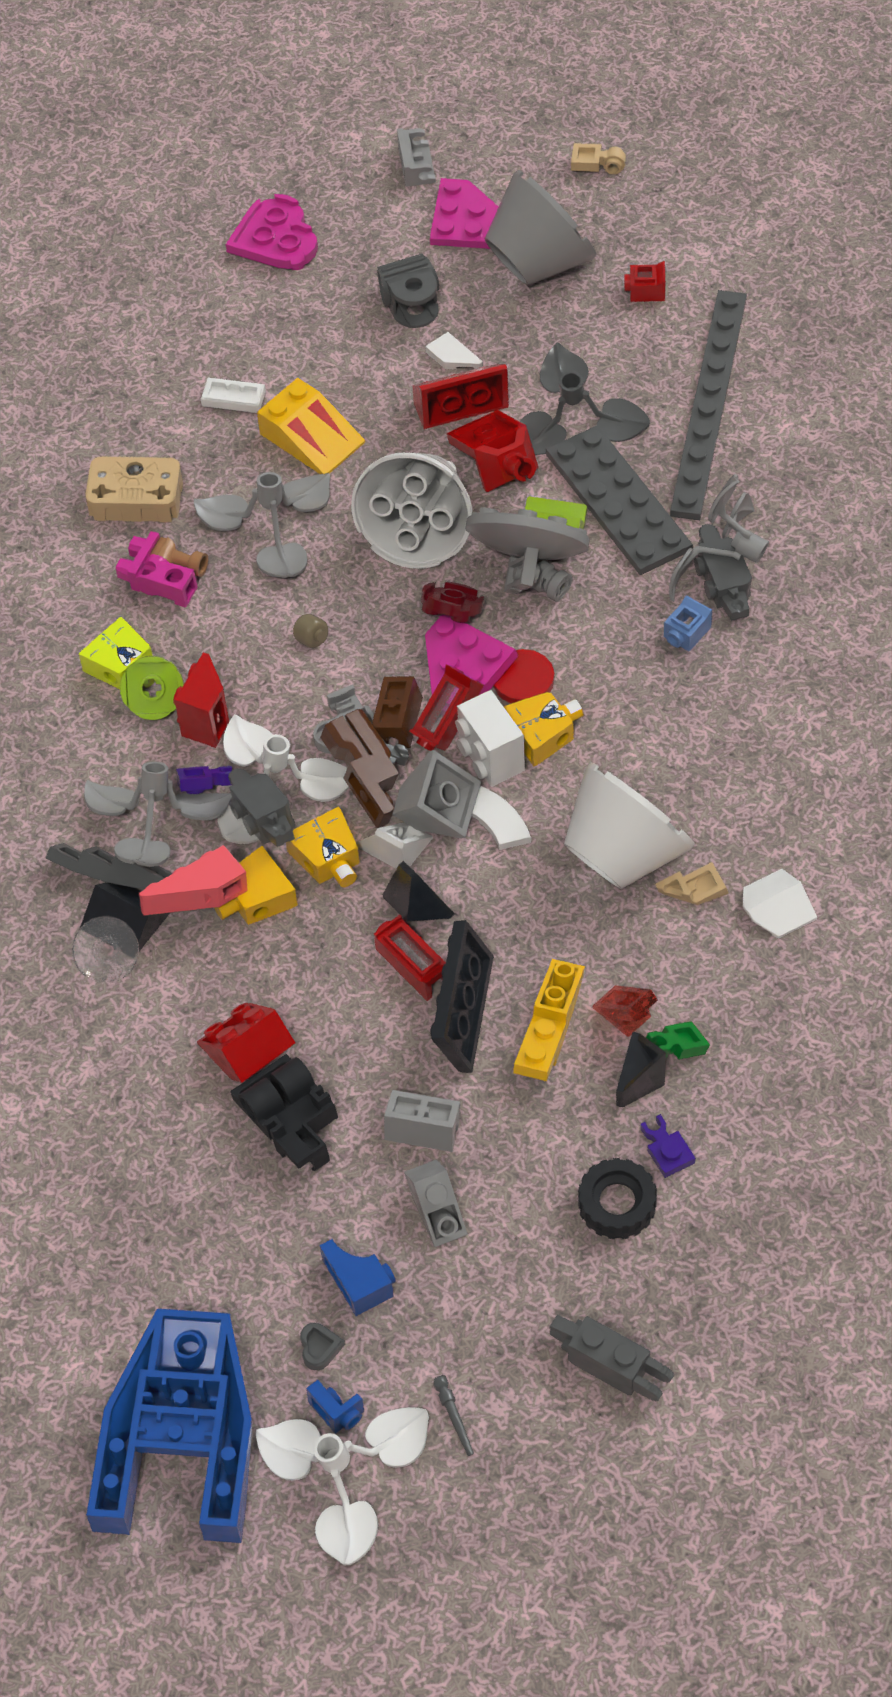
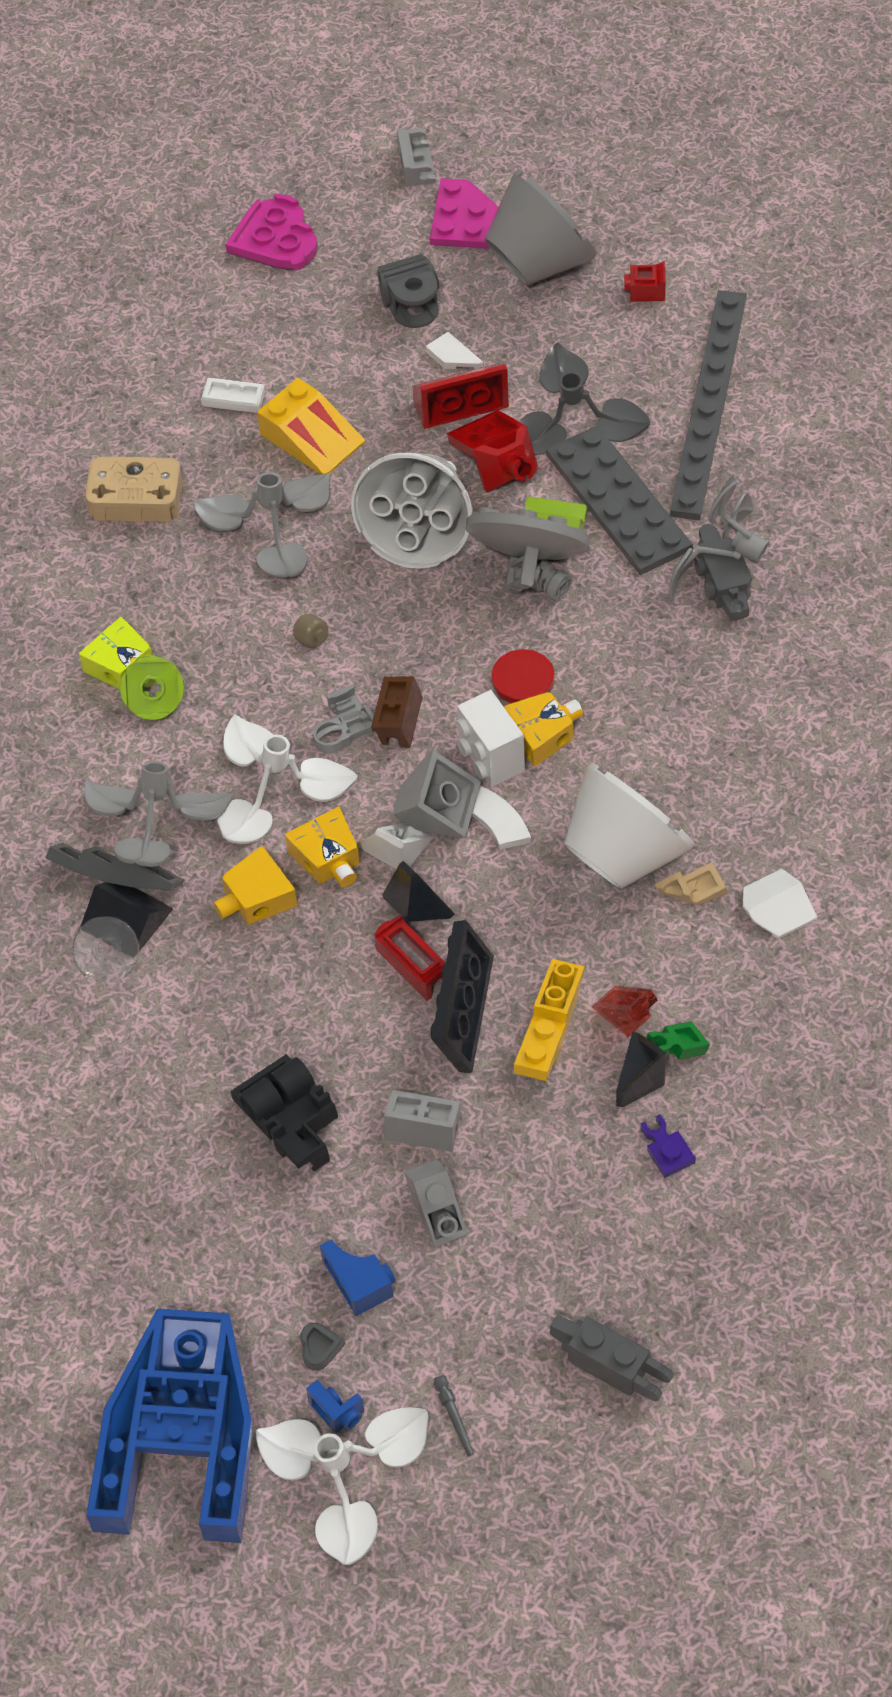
(162, 568): dark pink hips -> none
(198, 779): dark purple plate -> none
(200, 885): coral slope -> none
(202, 704): red slope -> none
(246, 1040): red slope -> none
(261, 807): dark grey hinge -> none
(368, 761): reddish brown plate -> none
(437, 721): red window -> none
(452, 600): dark red plate -> none
(467, 650): dark pink plate -> none
(590, 157): tan plate -> none
(626, 1174): black tyre -> none
(684, 635): medium blue window -> none

